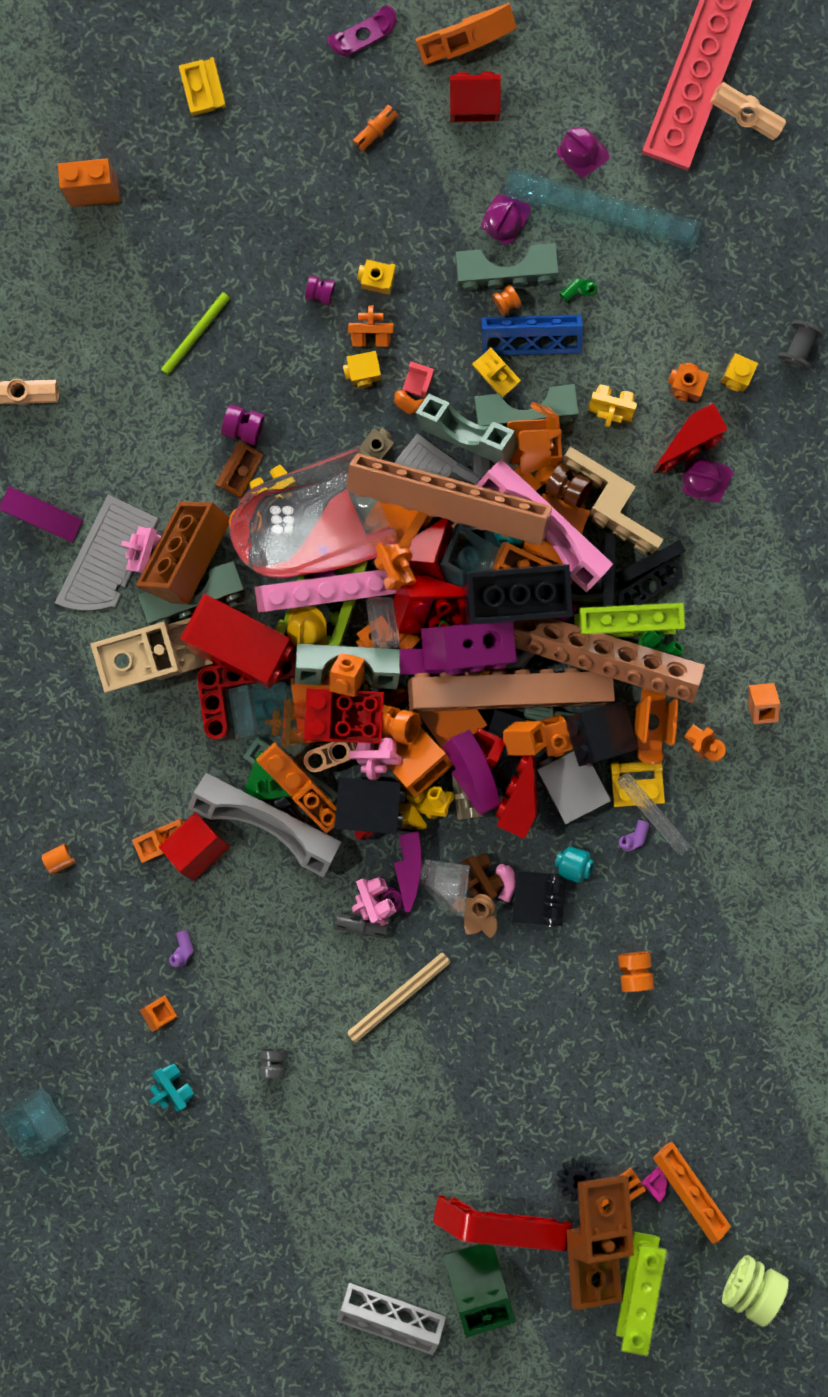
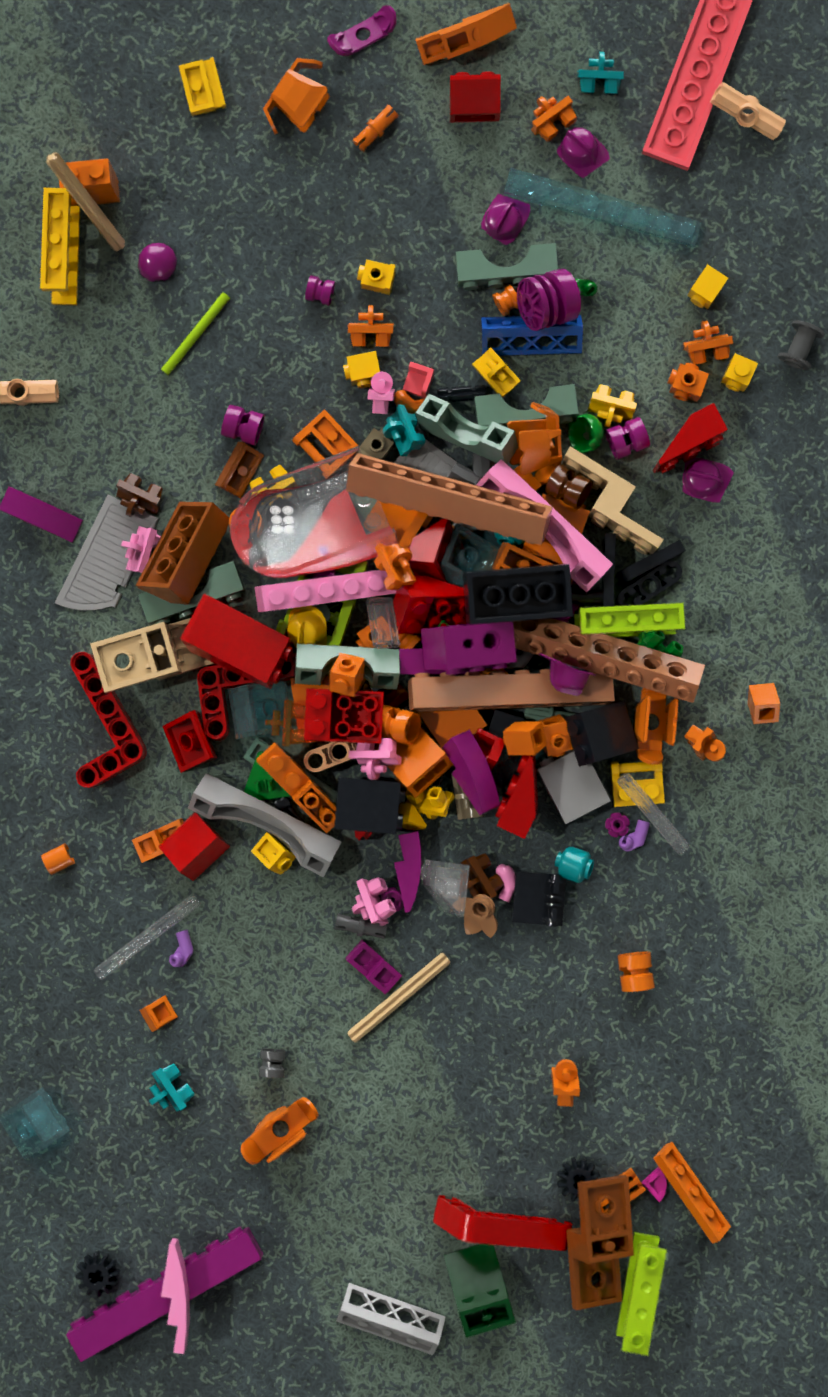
(60, 246): none -> yellow fence
(85, 201): none -> tan axle
(88, 1270): none -> black gear
(110, 722): none -> red beam
(137, 499): none -> reddish brown hips
(146, 1304): none -> magenta brick
(147, 937): none -> clear axle
(157, 262): none -> magenta hair
(176, 1287): none -> bright pink slope
(189, 741): none -> red slope
(265, 1141): none -> orange piece
(273, 854): none -> yellow bracket
(298, 96): none -> orange piece
(328, 433): none -> orange plate
(373, 967): none -> magenta slope
(381, 392): none -> bright pink hips
(401, 428): none -> teal hips
(461, 393): none -> black axle
(548, 299): none -> magenta wheel
(561, 111): none -> orange hips
(565, 678): none -> magenta piece
(565, 1082): none -> orange hips
(588, 77): none -> teal hips
(589, 424): none -> green hair
(615, 818): none -> magenta plate
(635, 434): none -> magenta wheel
(697, 348): none -> orange hips
(707, 287): none -> yellow brick
(755, 1291): yellowish green wheel -> none

